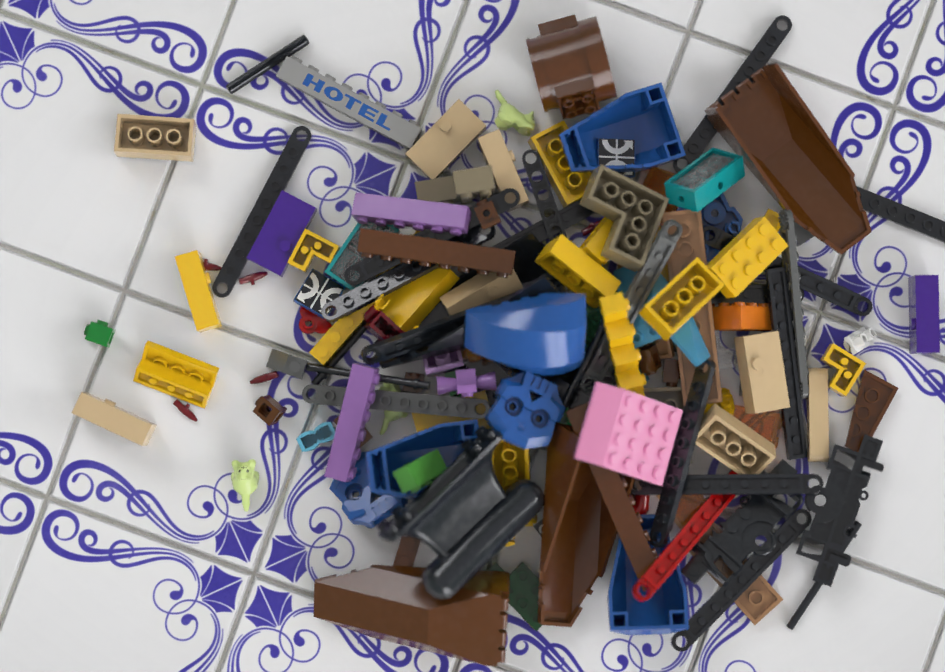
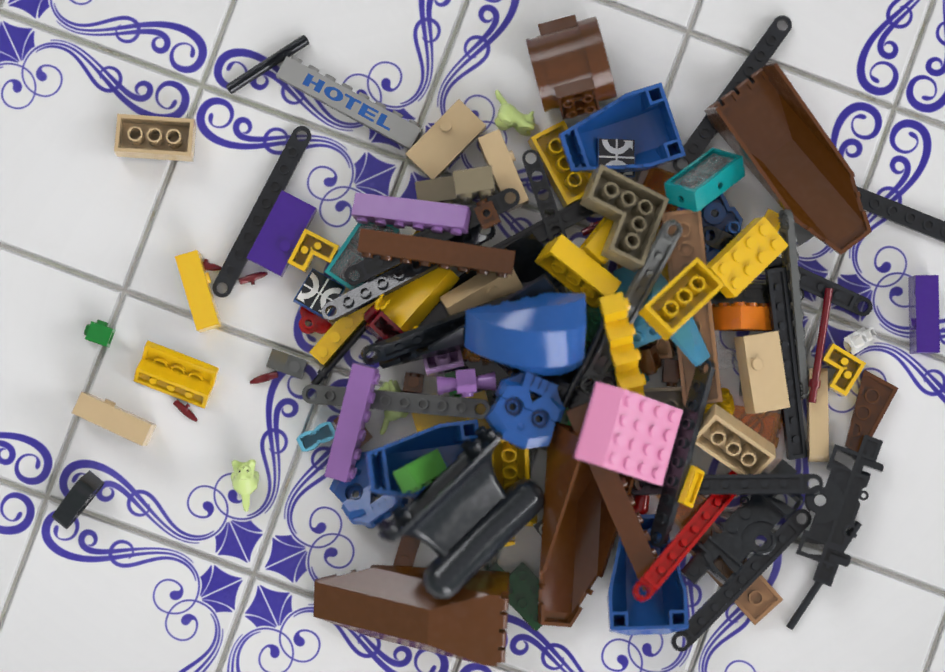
(77, 499): none -> black beam
(263, 412): reddish brown brick -> none
(416, 383): black bar -> none
(691, 486): none -> yellow tile
(815, 383): none -> dark red bar

